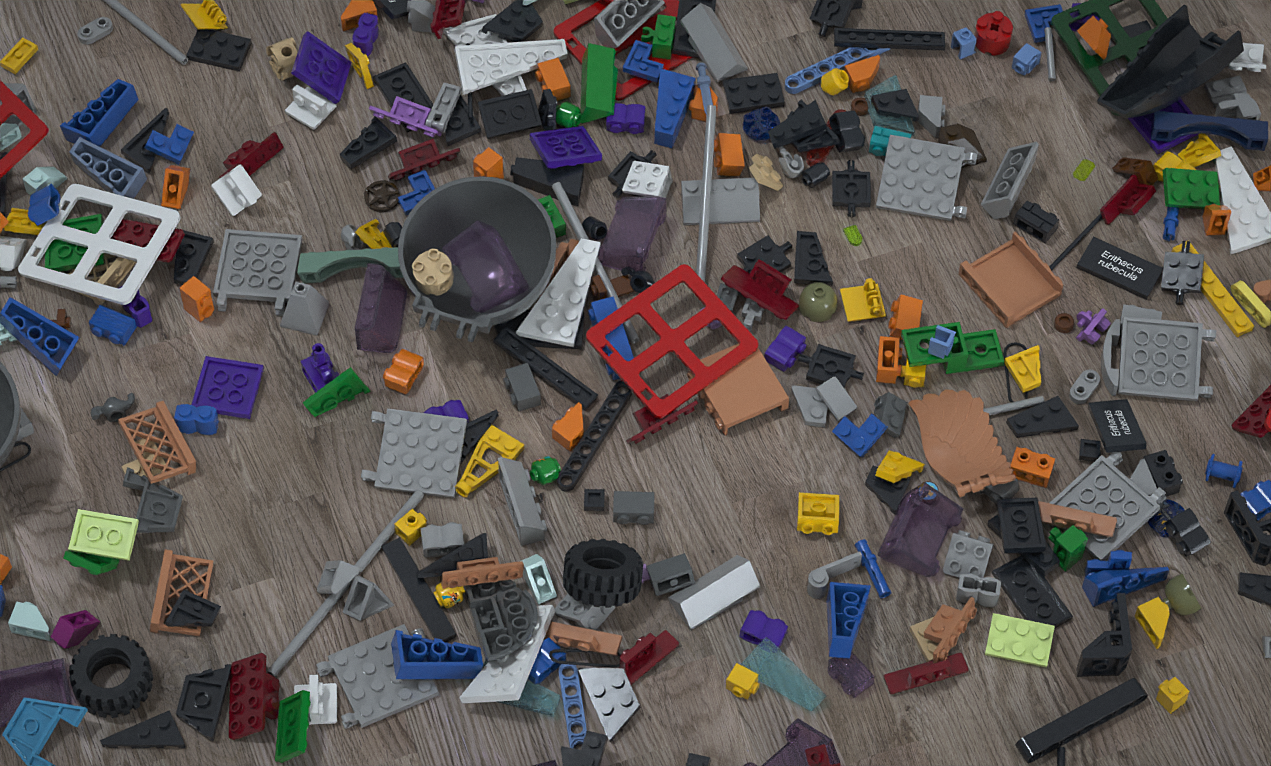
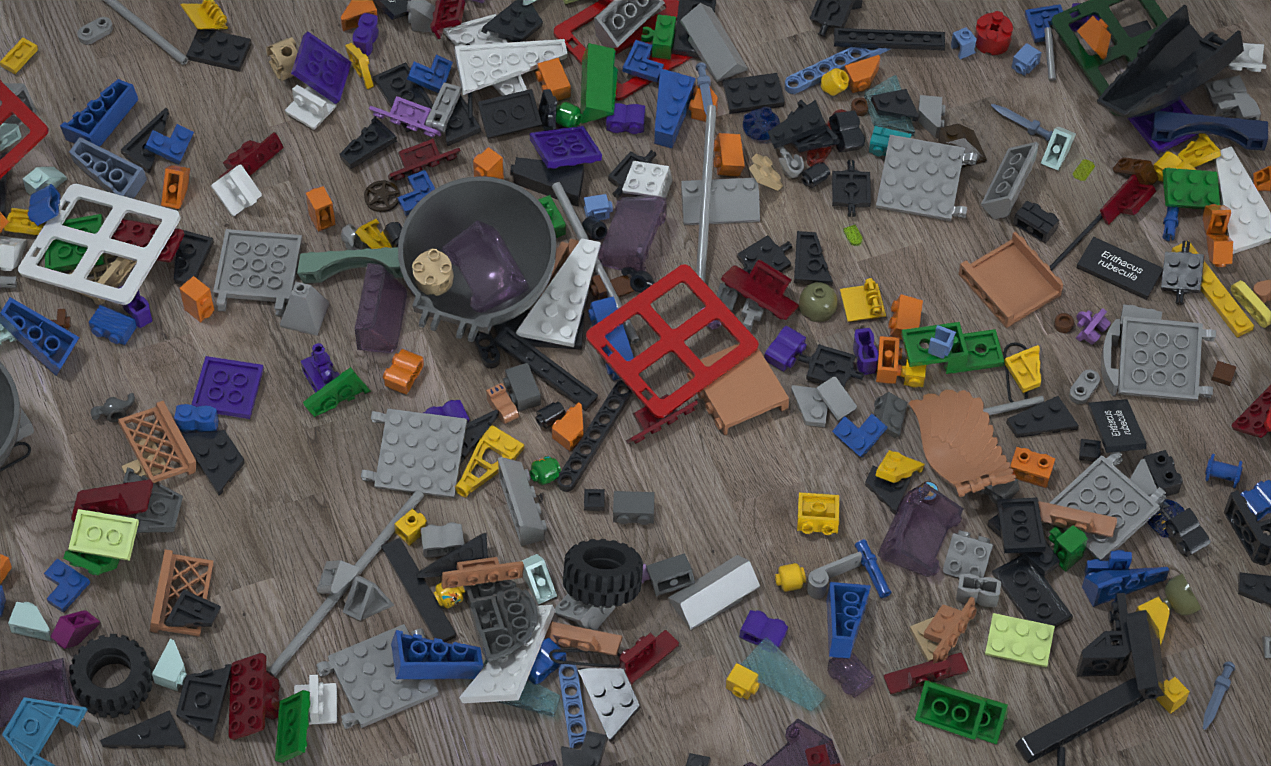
(69, 583): none -> blue plate
(115, 499): none -> dark red bracket
(170, 668): none -> light aqua slope
(215, 456): none -> black wing
(320, 208): none -> orange brick
(432, 77): none -> blue plate
(483, 350): none -> black beam
(500, 400): none -> nougat leg
(550, 414): none -> black brick
(598, 206): none -> medium blue window
(790, 577): none -> yellow head
(865, 351): none -> dark purple brick
(961, 712): none -> green slope
(1033, 127): none -> sand blue sword
(1058, 147): none -> light aqua slope
(1146, 654): none -> black slope
(1219, 249): none -> orange slope
(1221, 685): none -> sand blue sword
(1223, 373): none -> reddish brown tile

